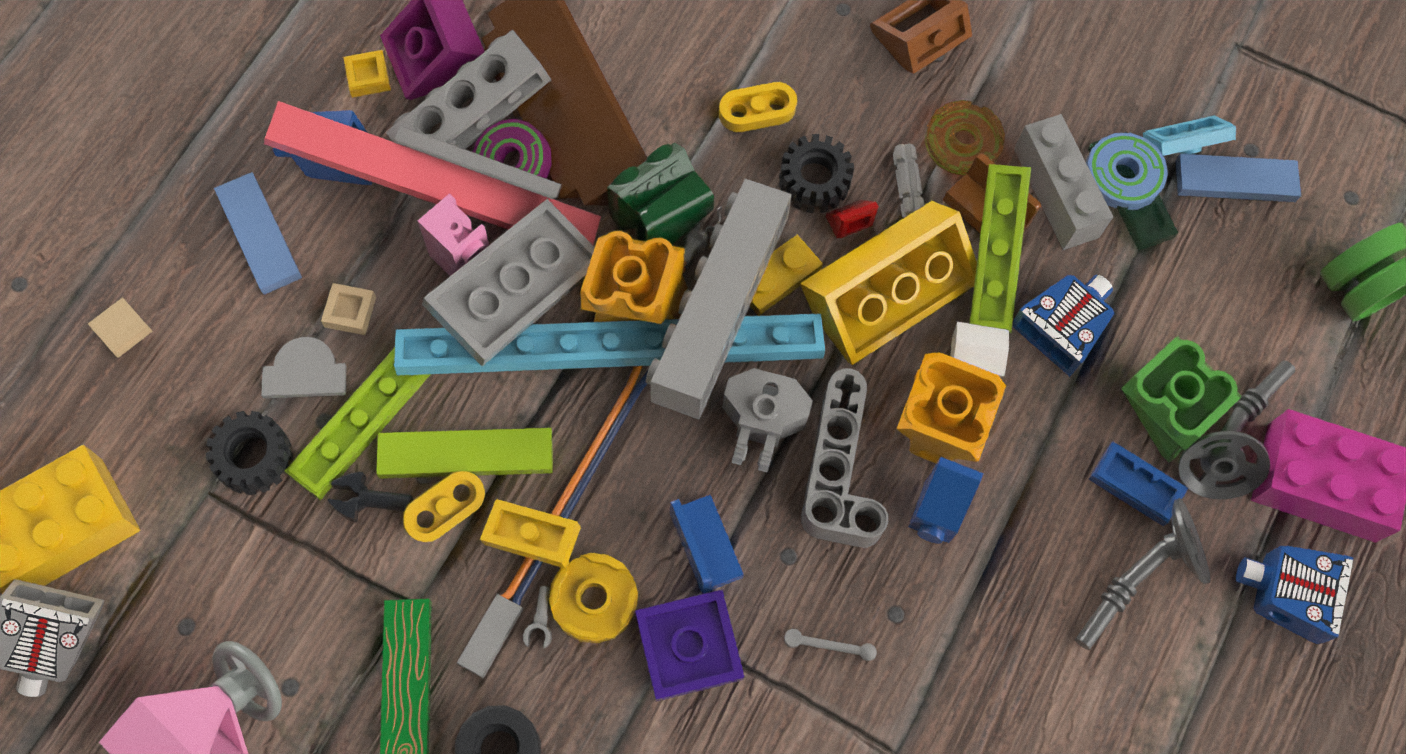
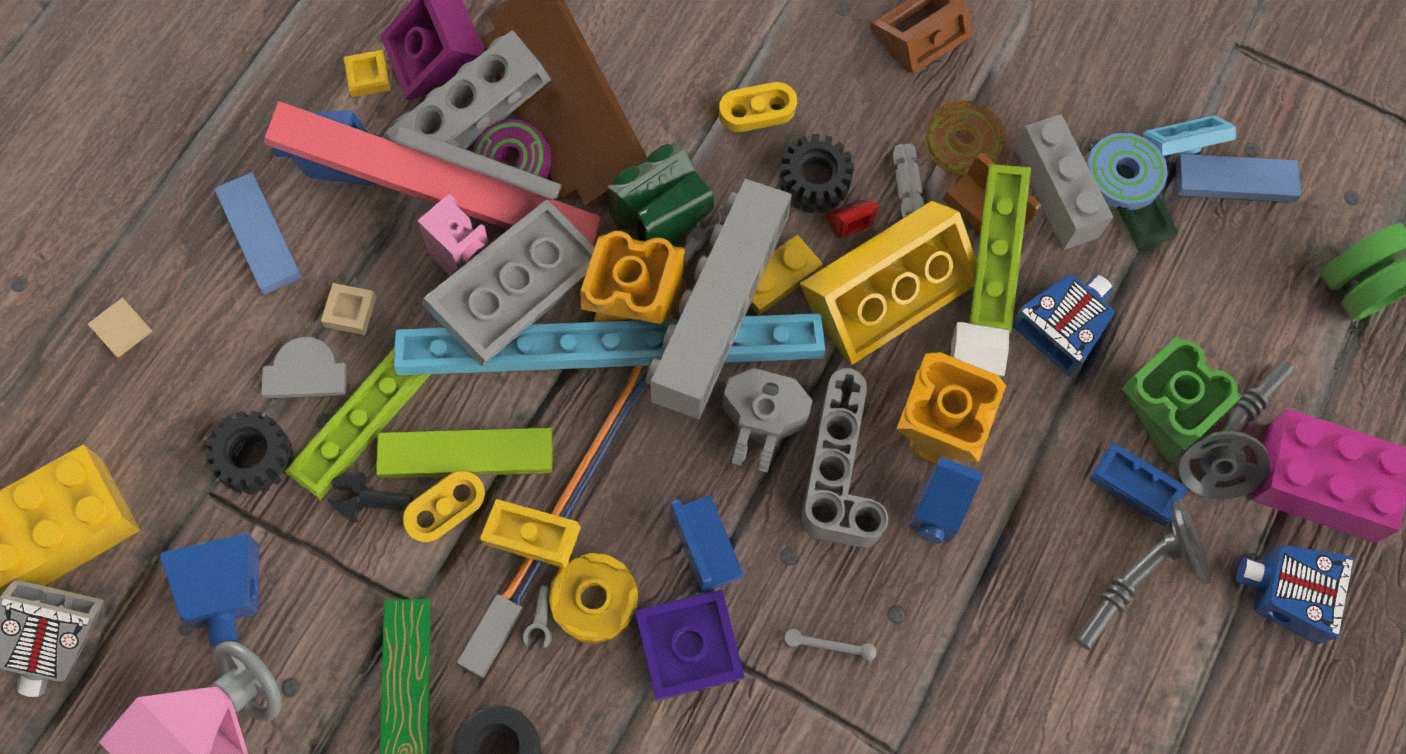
(215, 584): none -> blue torso

